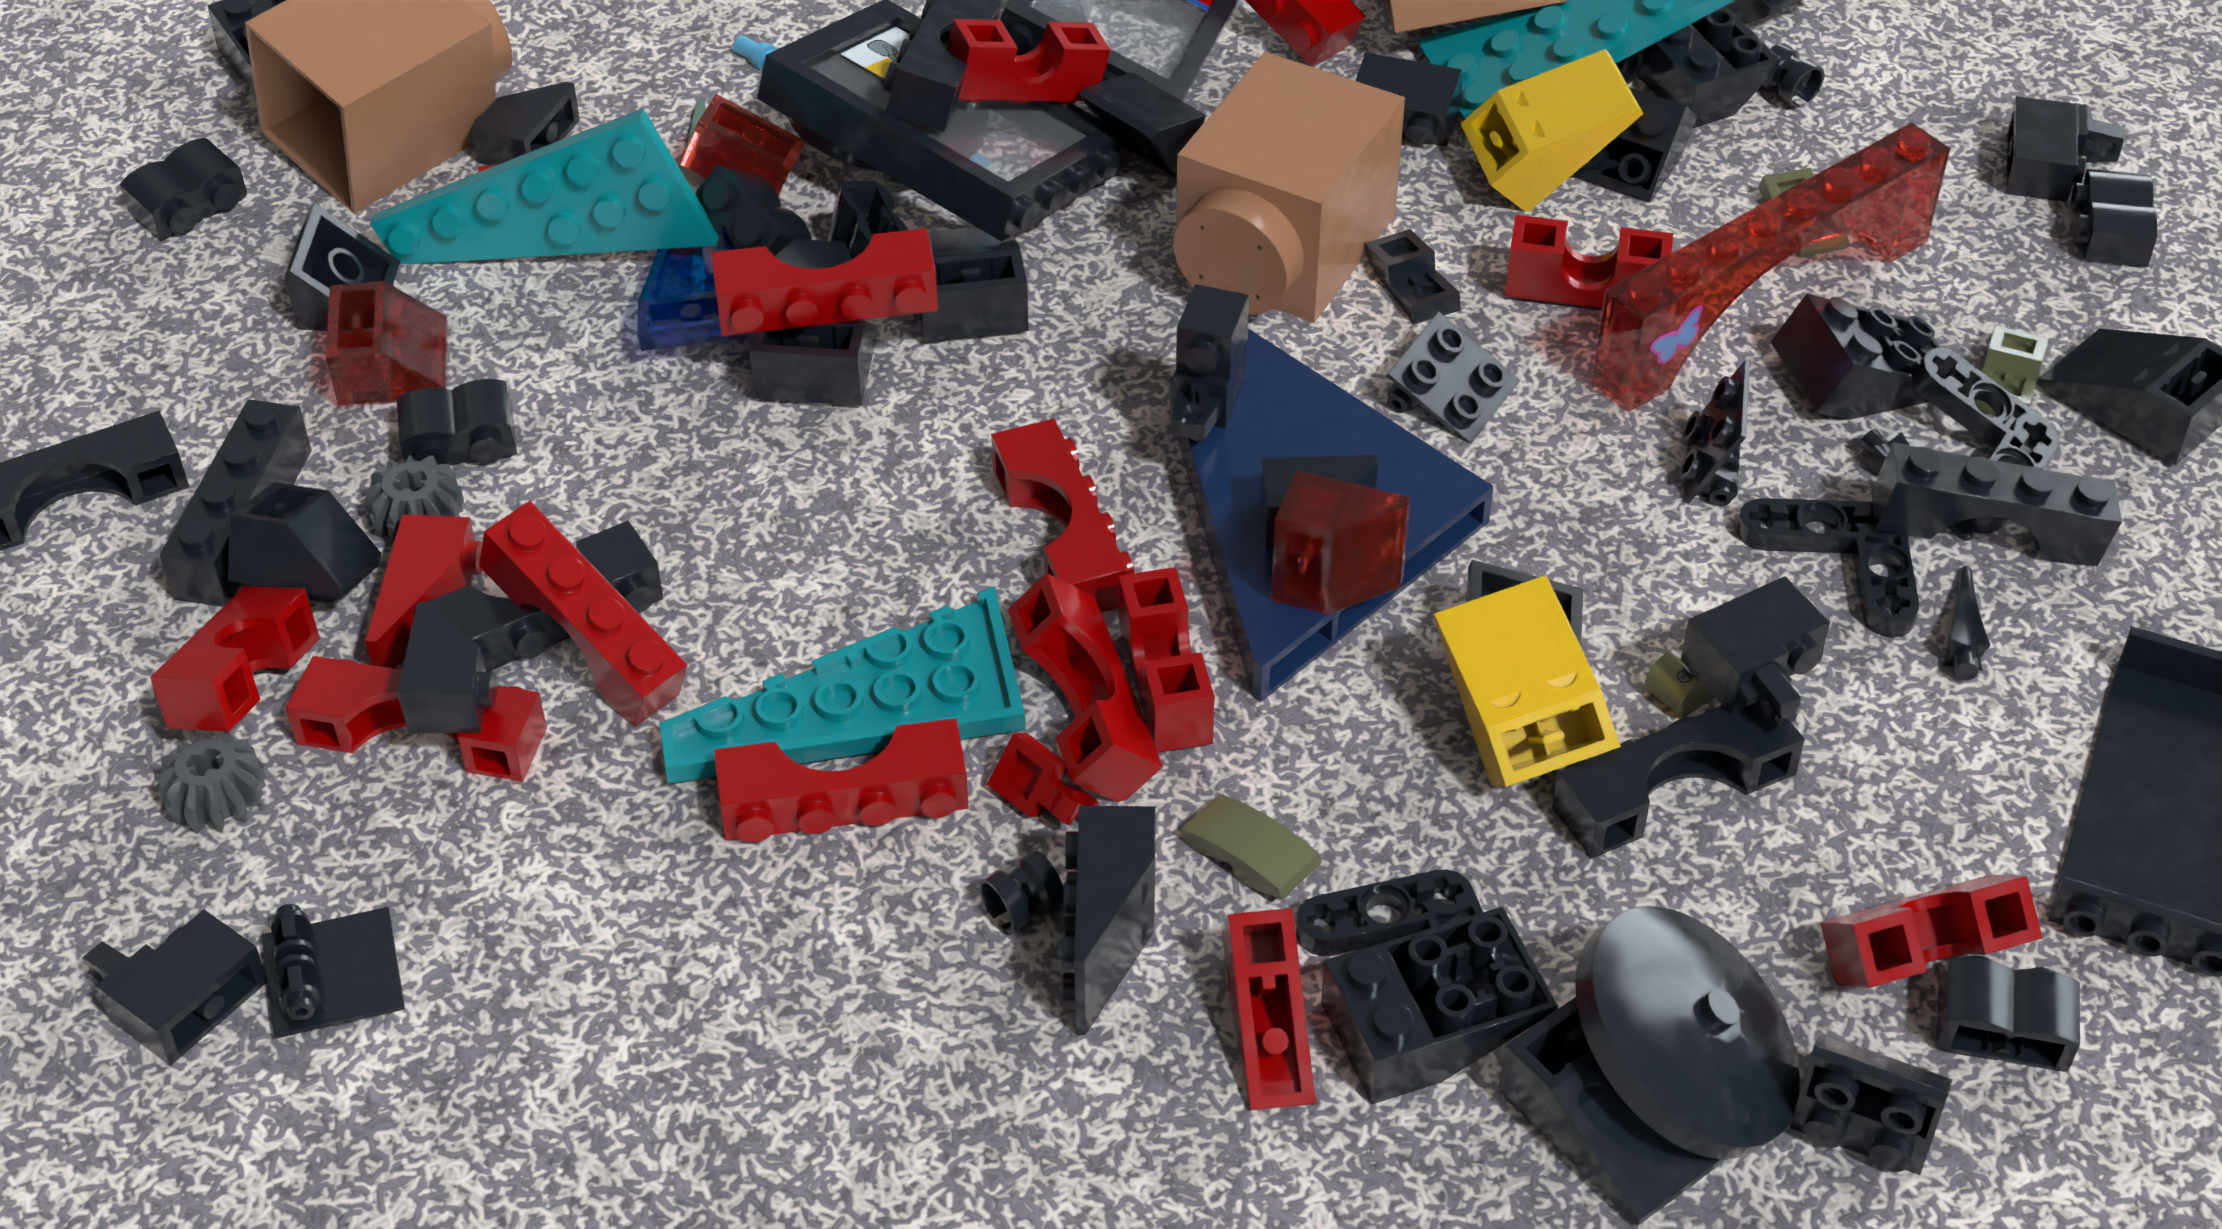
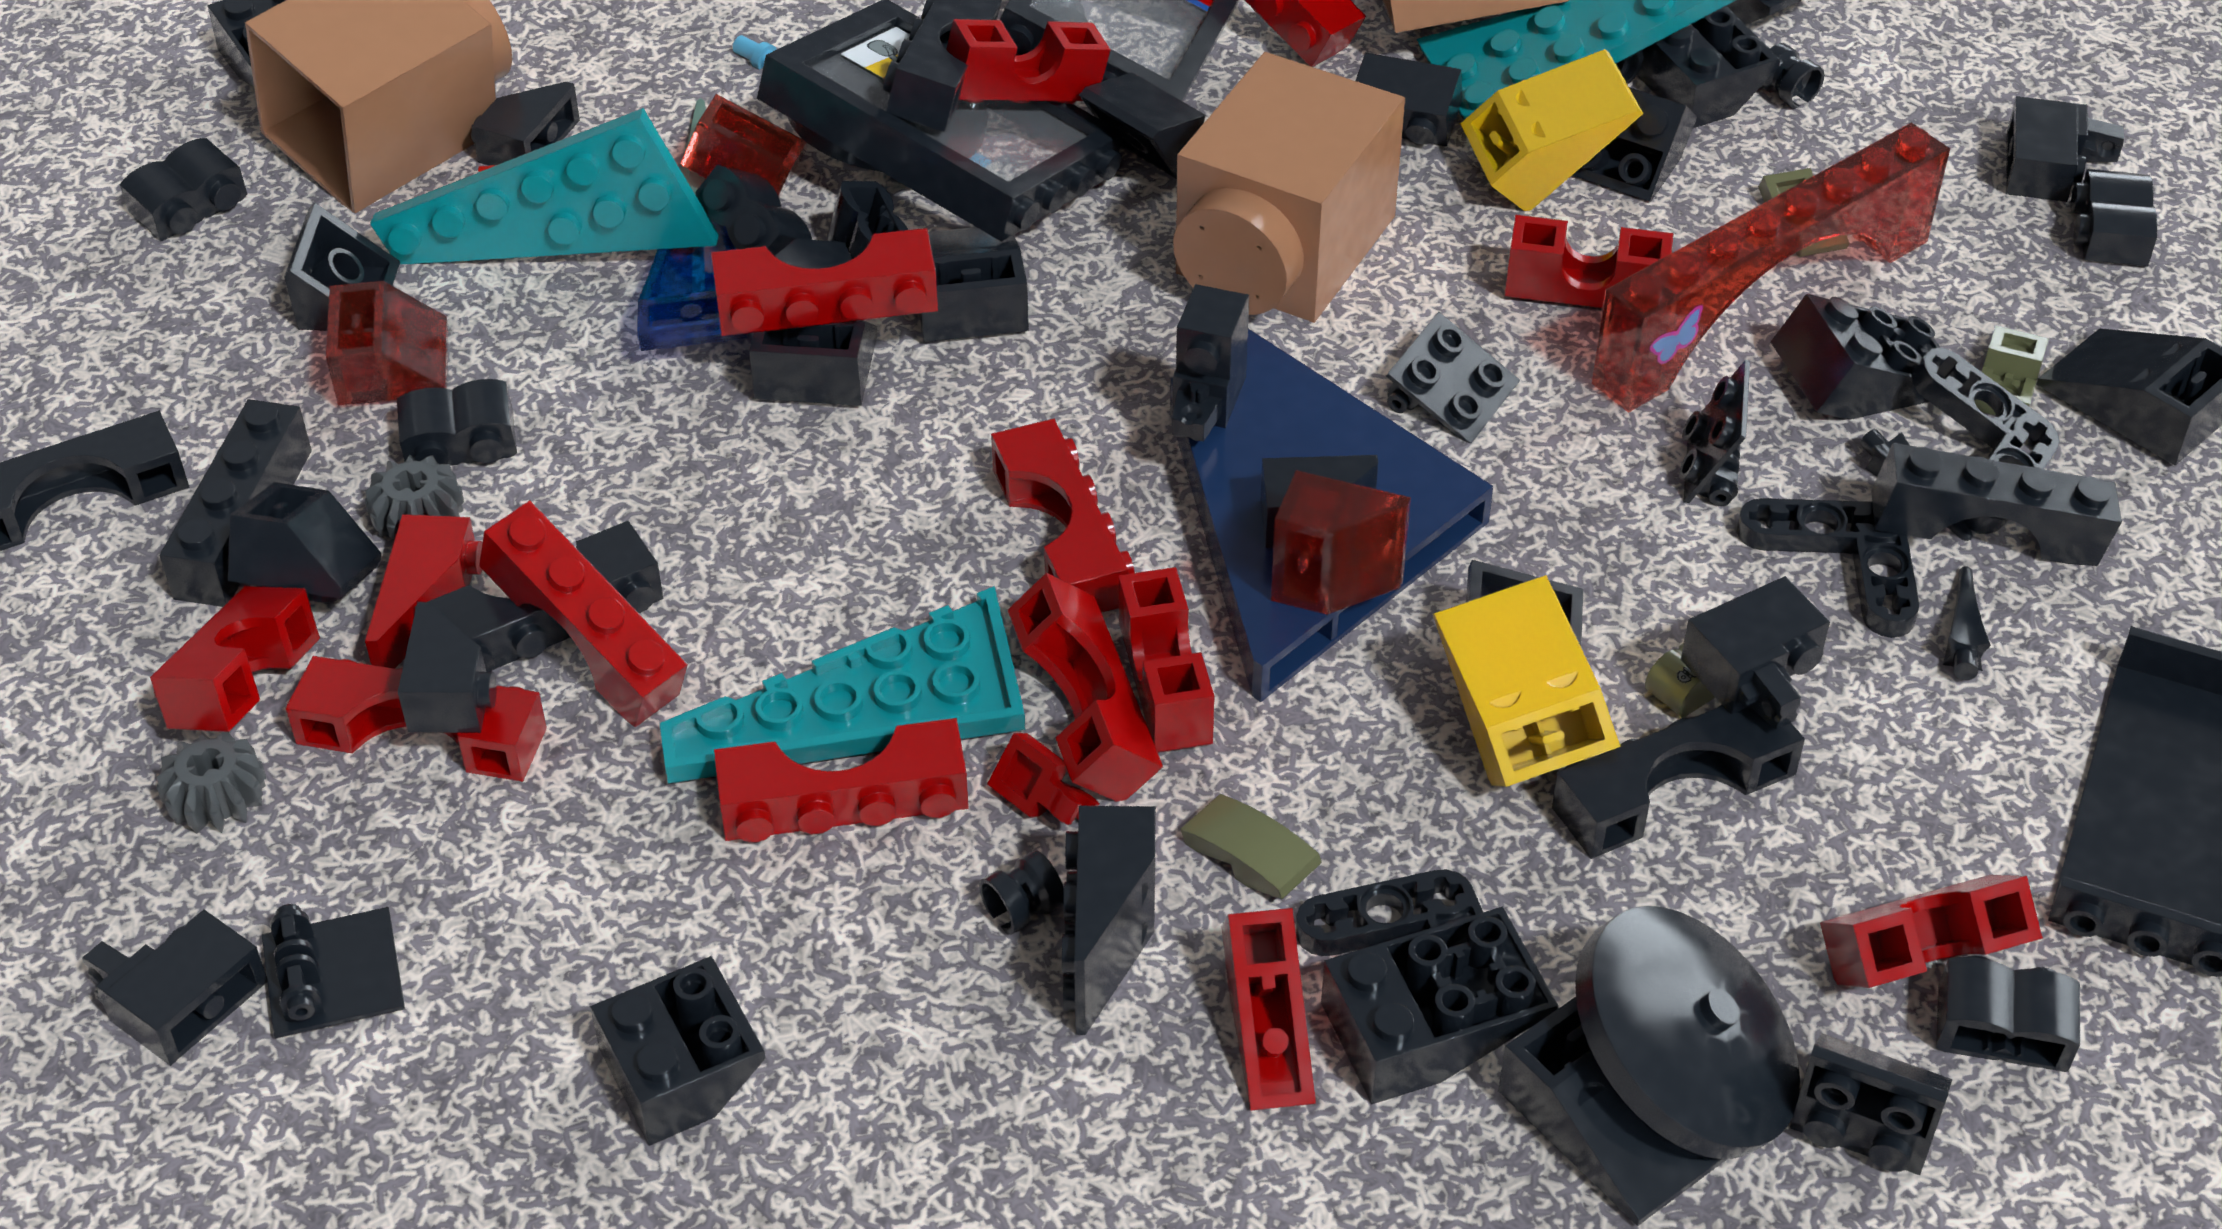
(677, 1048): none -> black slope
(1409, 274): black slope -> none

